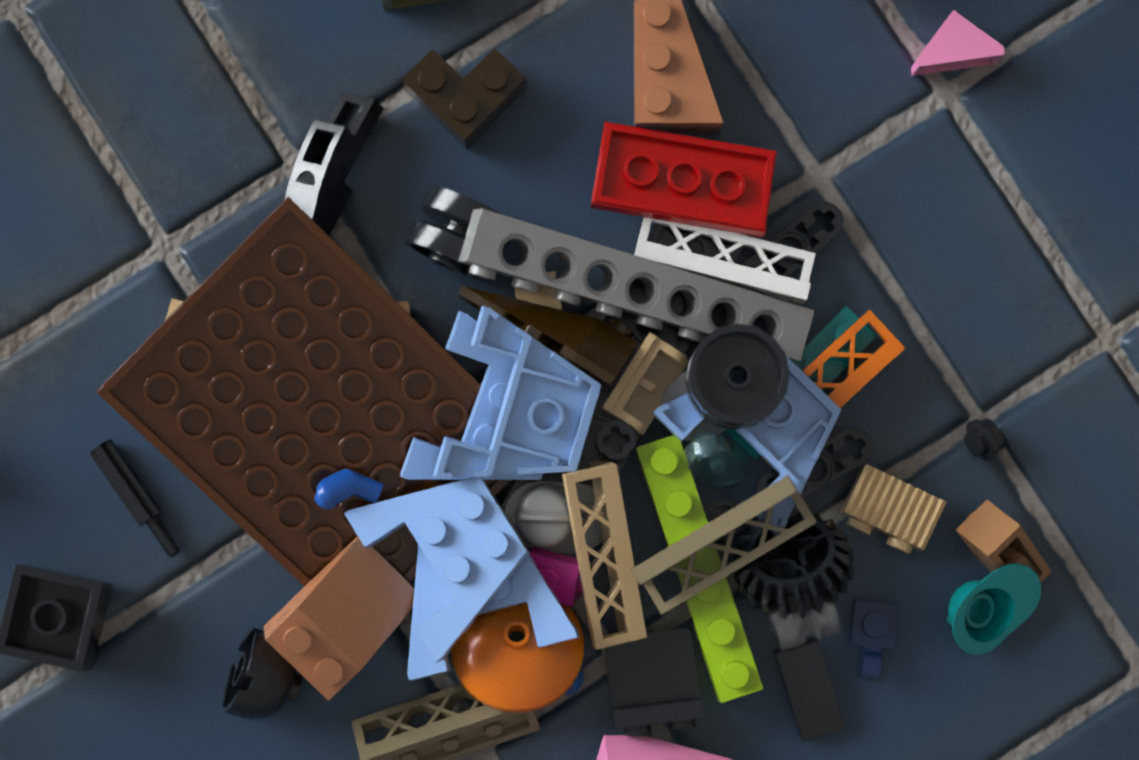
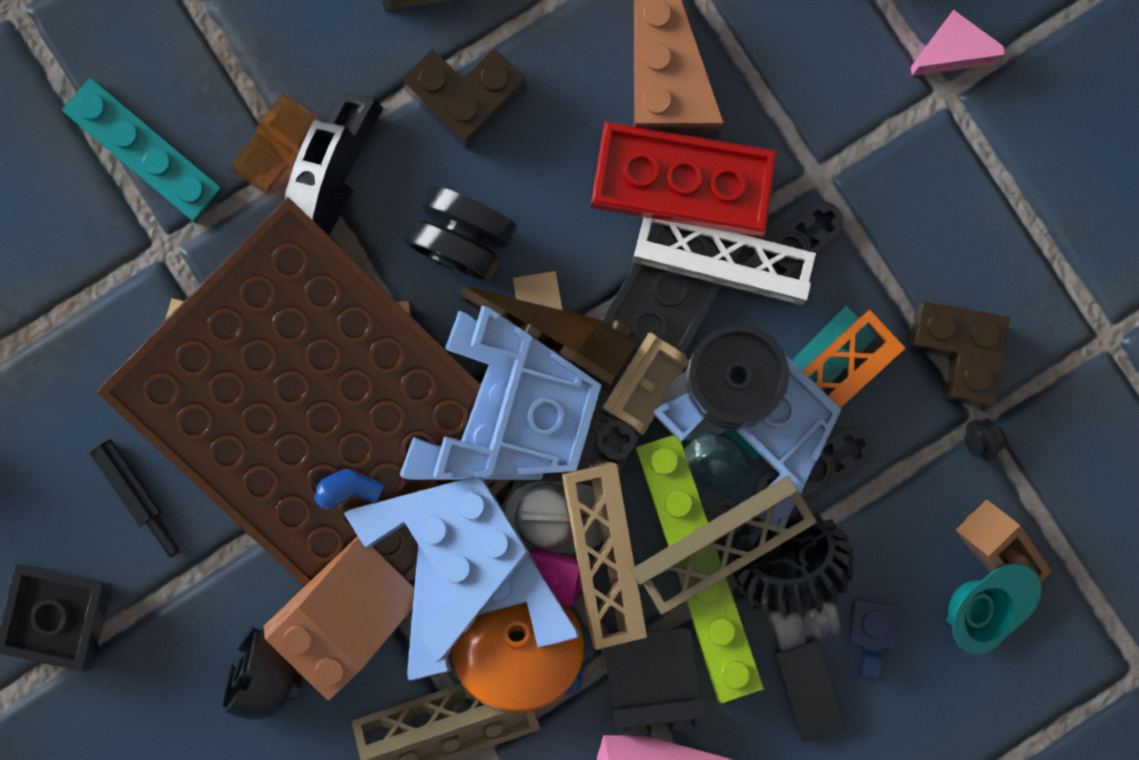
(142, 150): none -> teal plate
(274, 144): none -> clear orange slope
(491, 231): light grey brick -> none
(892, 509): tan brick -> none
(972, 342): none -> dark brown brick

